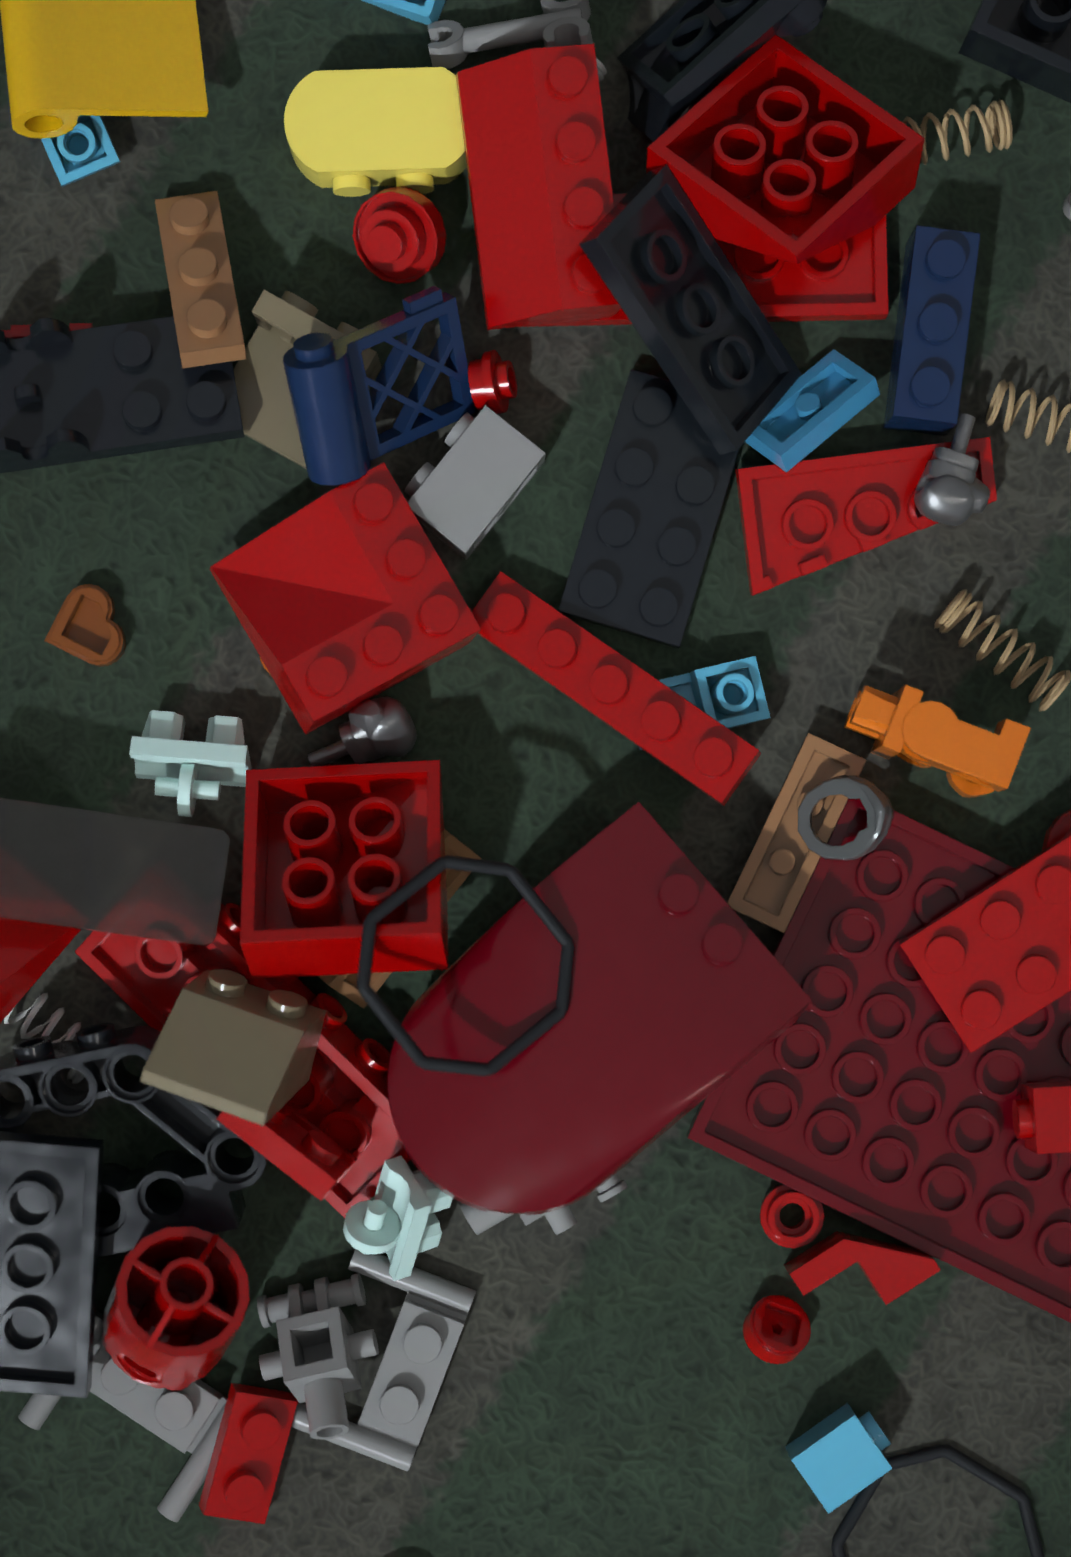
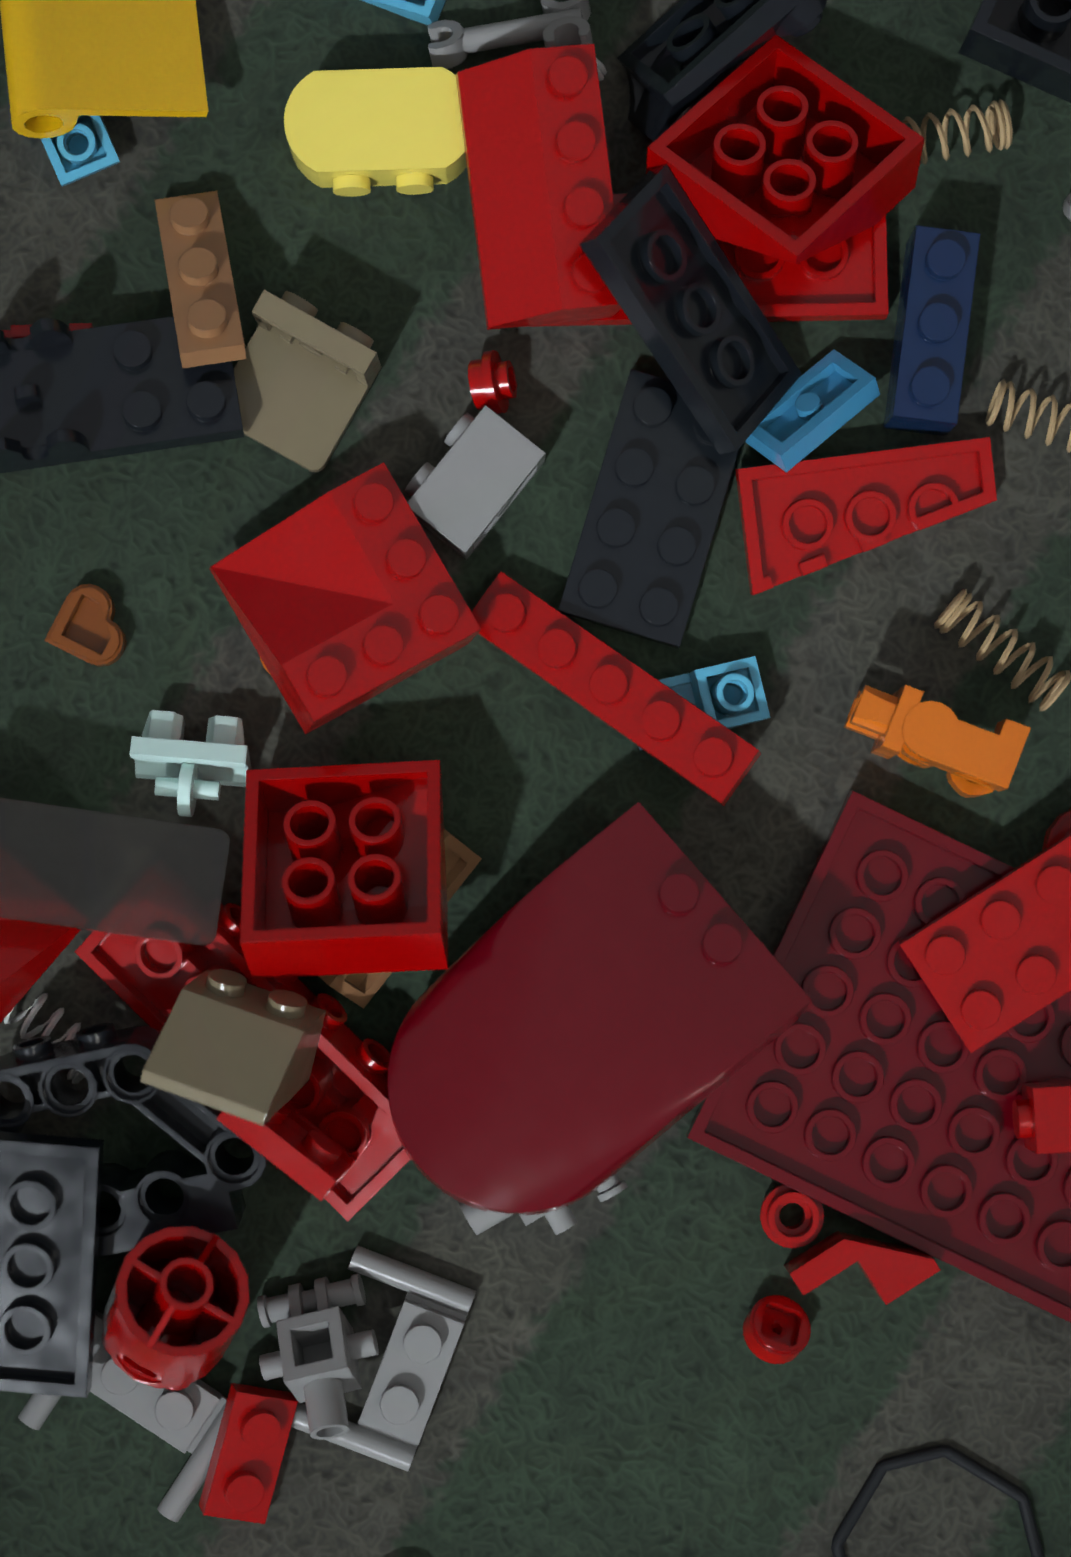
(333, 394): dark blue piece -> none
(374, 731): flat silver piece -> none
(393, 1024): black piece -> none
(399, 235): red plate -> none
(399, 1218): light aqua hips -> none
(780, 859): medium nougat plate -> none
(840, 1456): medium azure brick -> none
(853, 787): dark grey piece -> none
(948, 484): flat silver piece -> none

